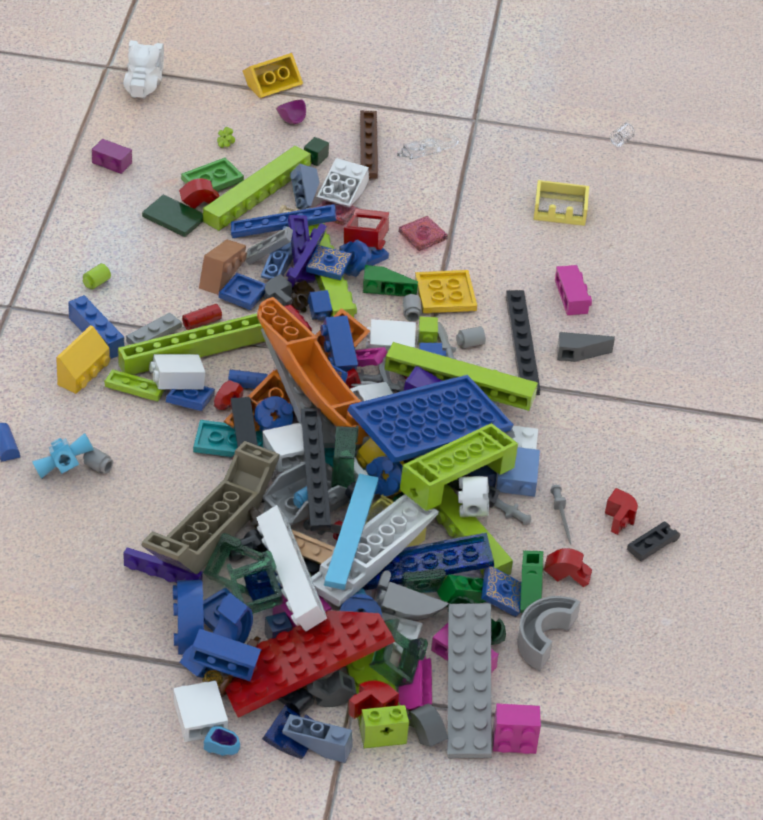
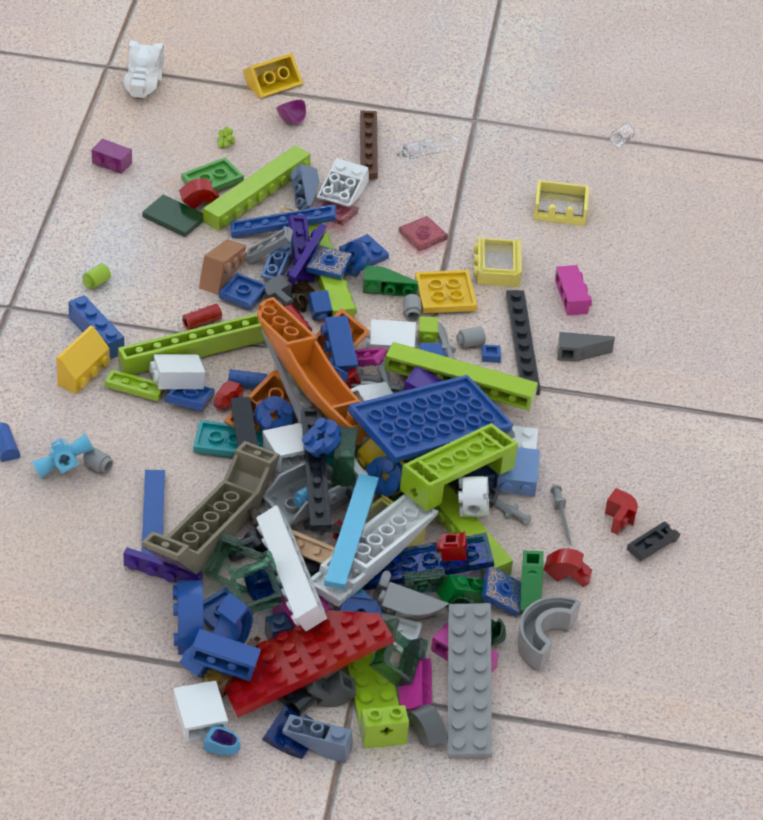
(153, 503): none -> blue tile
(155, 329): light grey plate -> none
(313, 439): none -> blue plate
(318, 149): dark green brick -> none
(370, 236): red piece -> none
(372, 695): red brick -> none
(453, 546): none -> red window
(491, 353): none -> blue tile
(498, 262): none -> light yellow window
(516, 728): dark pink brick -> none

